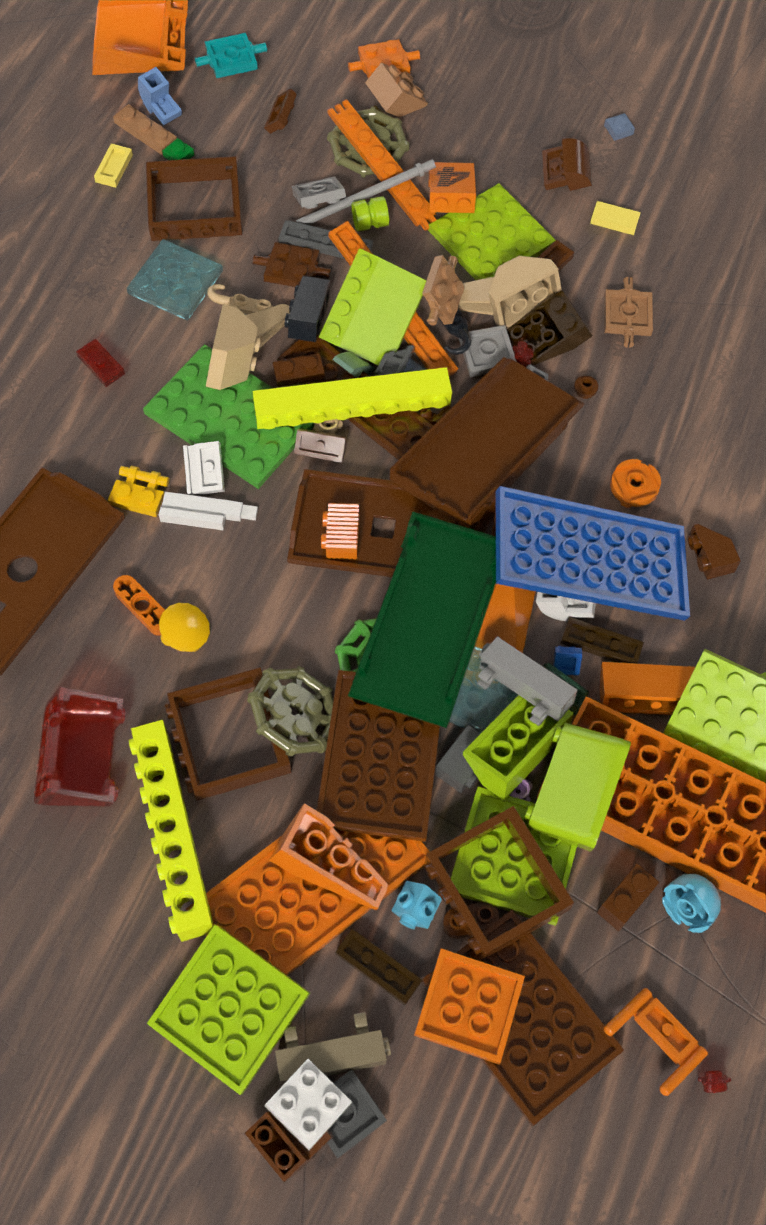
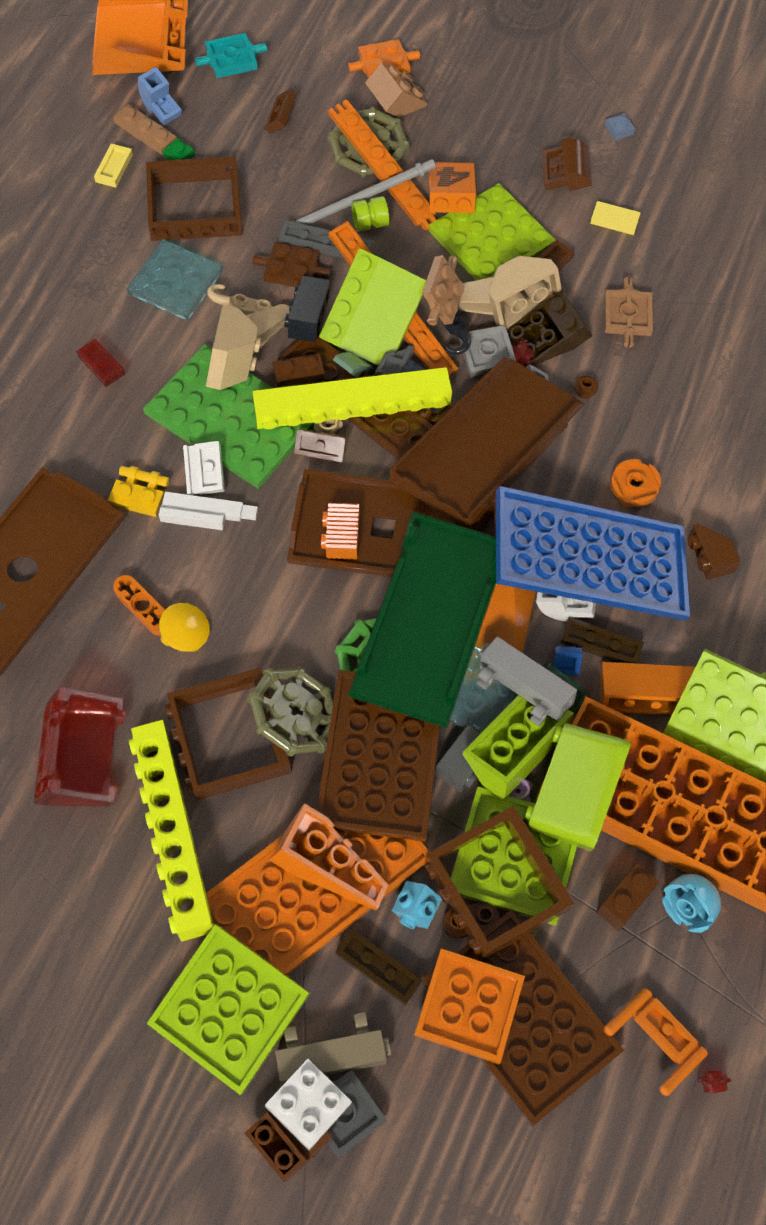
(319, 191): light grey plate -> none

